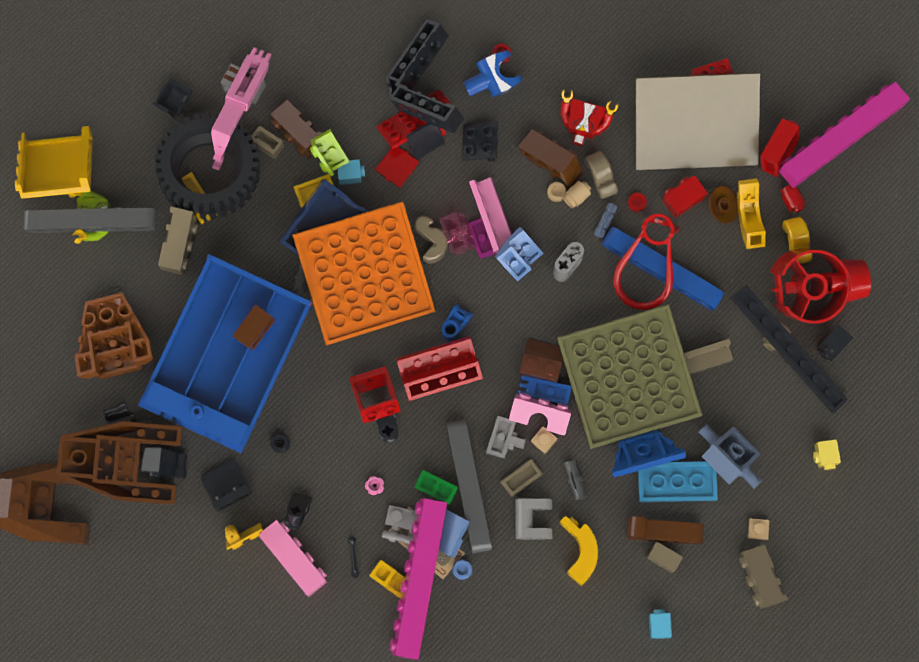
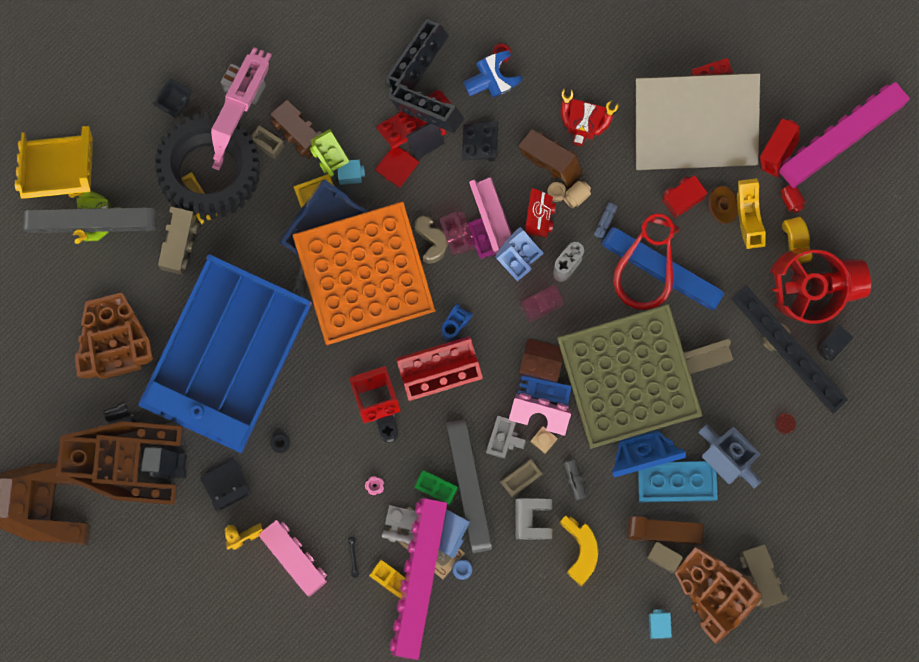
(254, 327): reddish brown hinge -> none
(297, 510): black piece -> none
(539, 214): none -> red slope
(541, 303): none -> clear pink brick
(601, 174): dark tan animal -> none
(637, 202): red tile -> none
(718, 593): none -> dark orange wedge
(758, 529): tan plate -> none
(785, 424): none -> clear red tile
(827, 454): light yellow brick -> none

